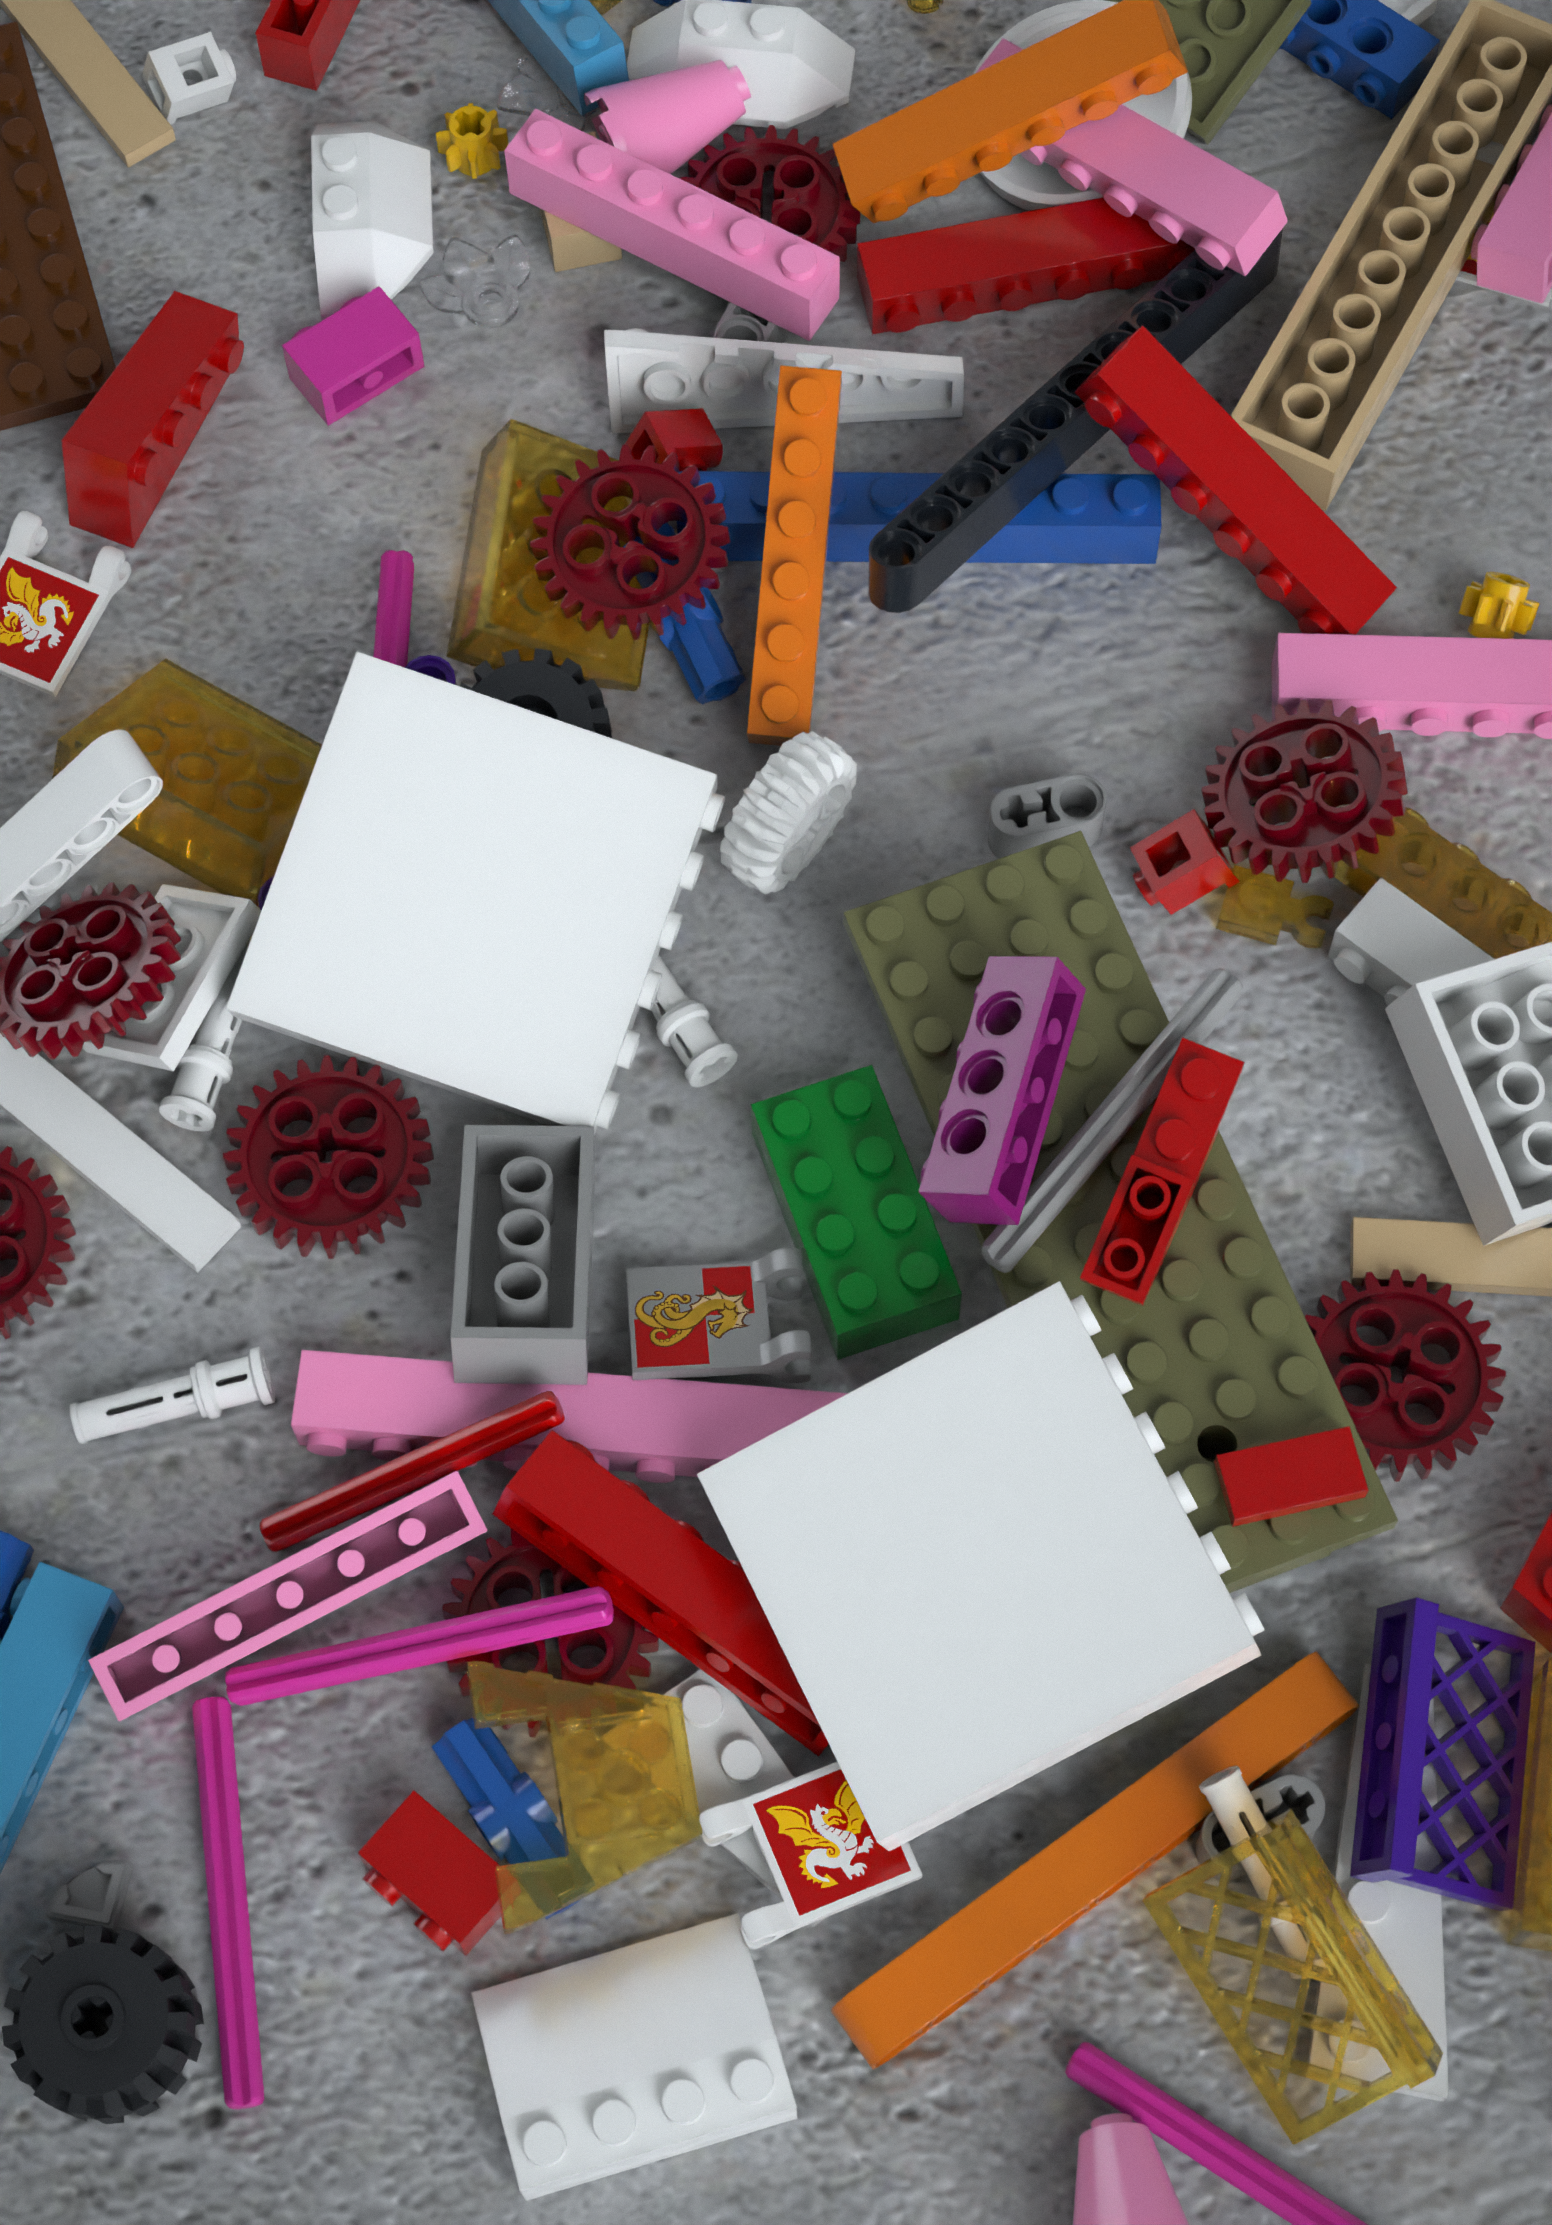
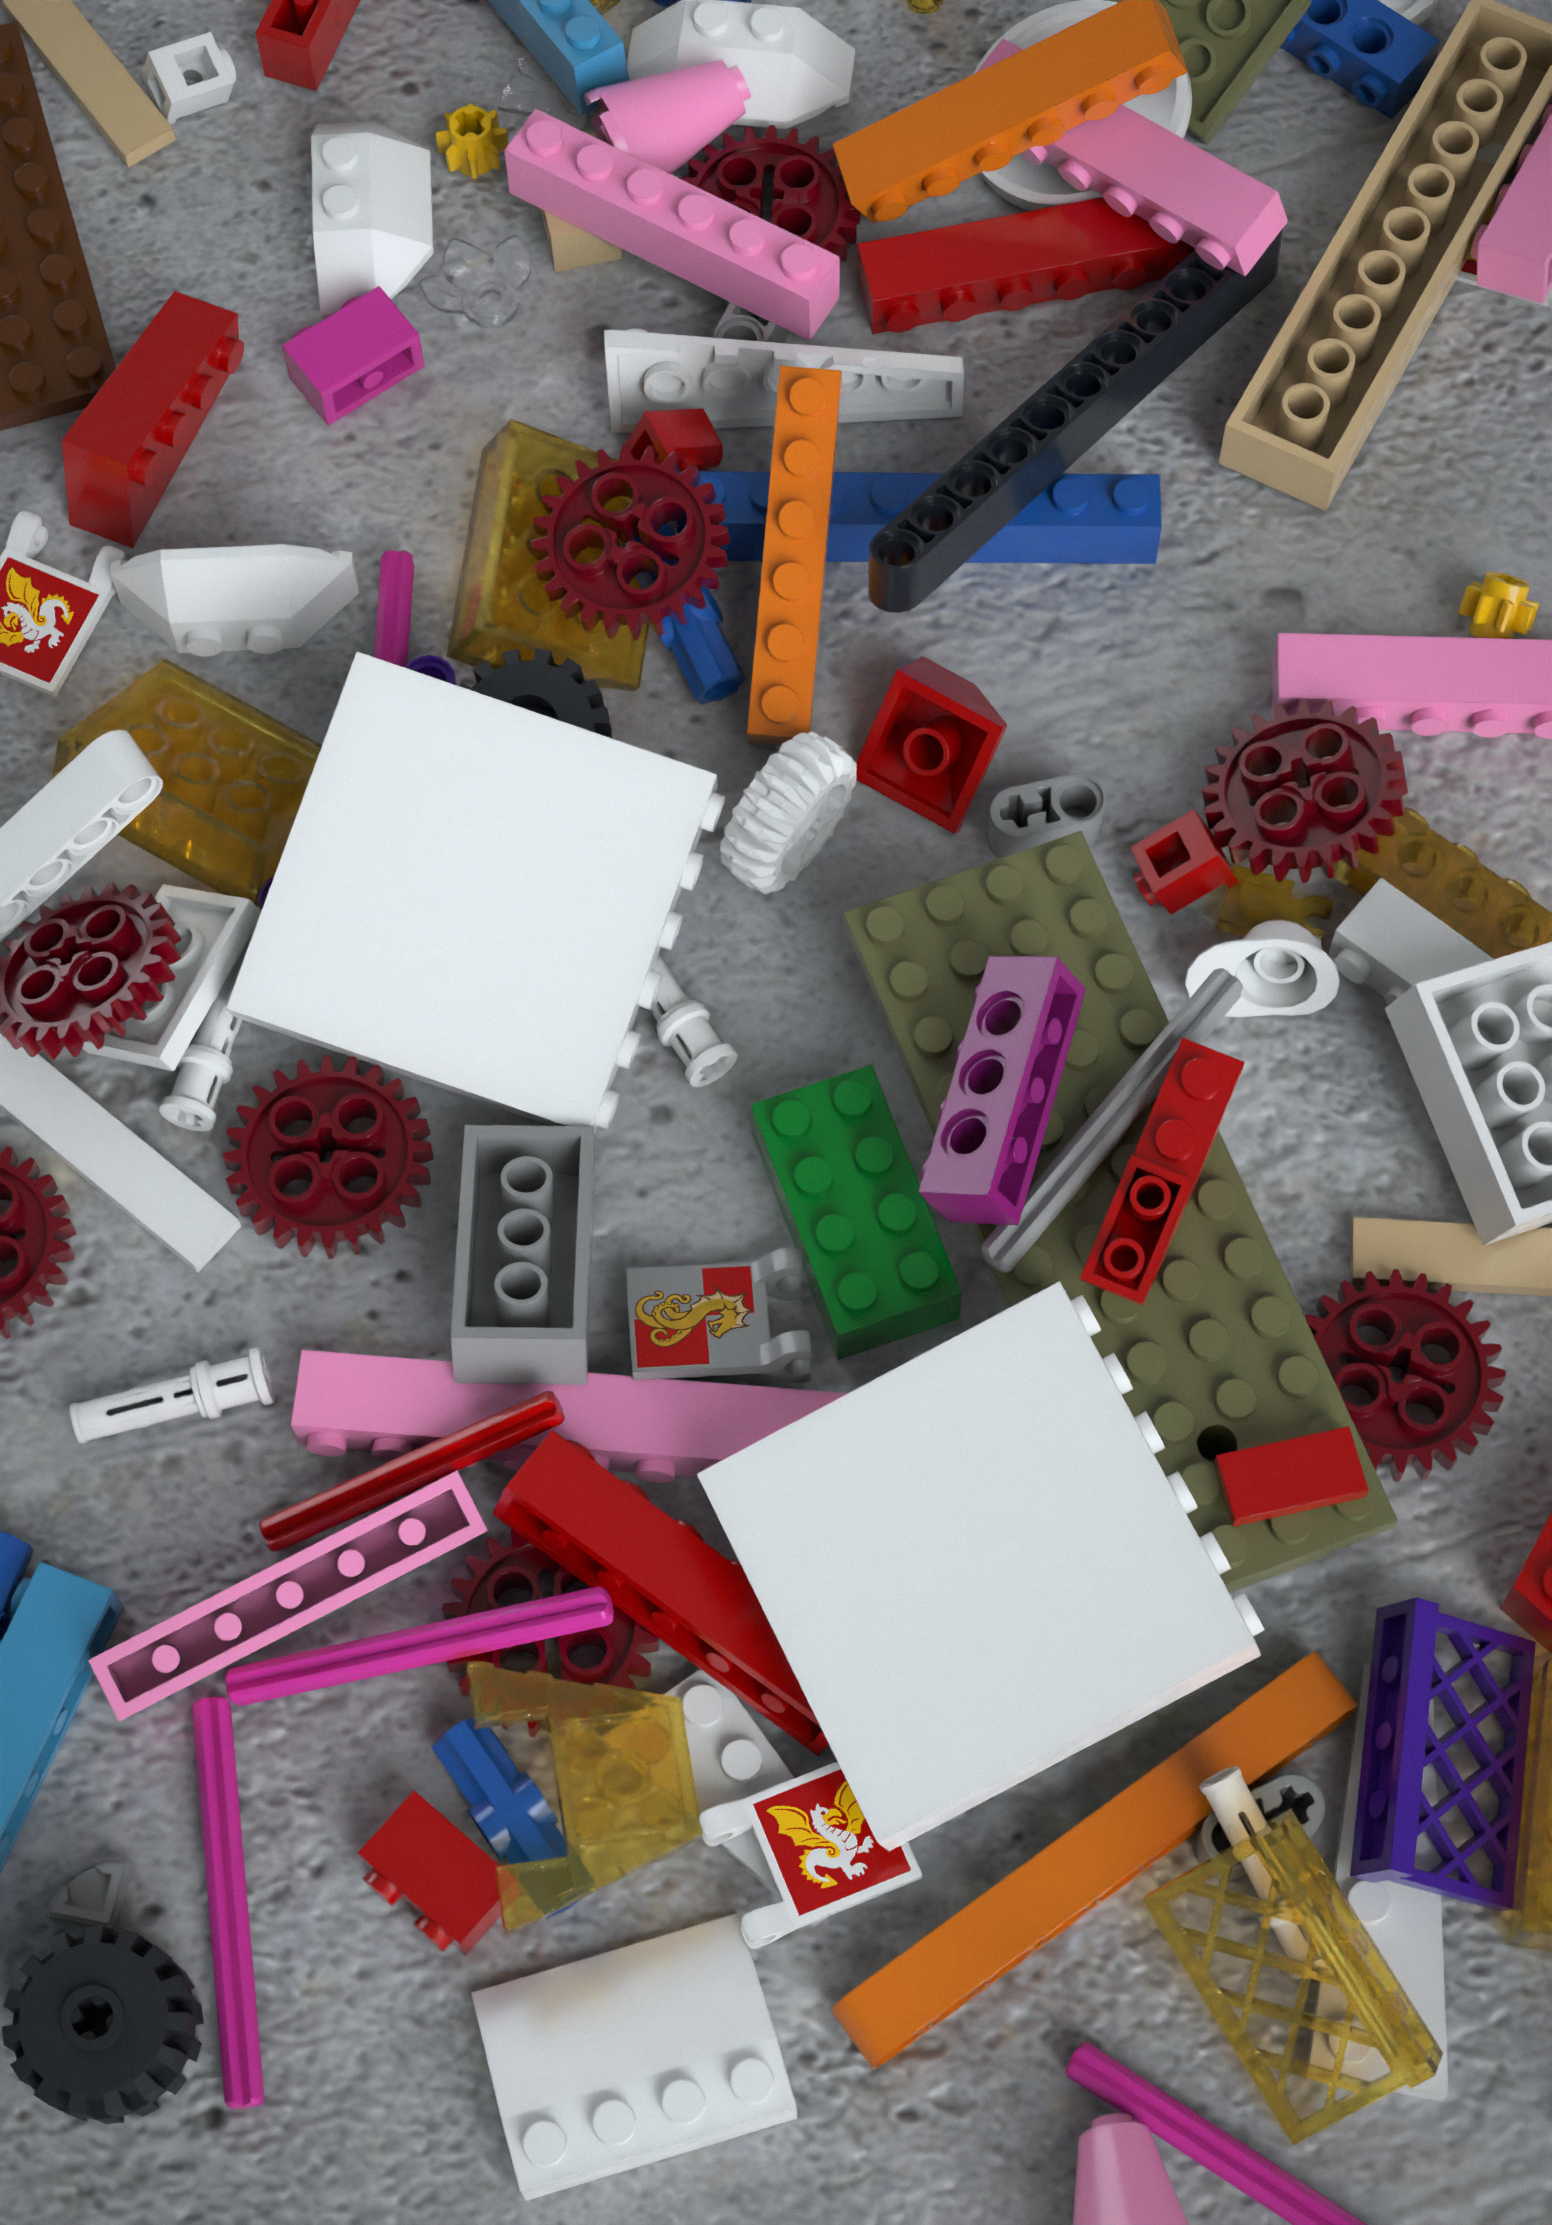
(236, 595): none -> white wedge
(931, 743): none -> red slope
(1234, 488): red brick -> none
(1278, 968): none -> white piece

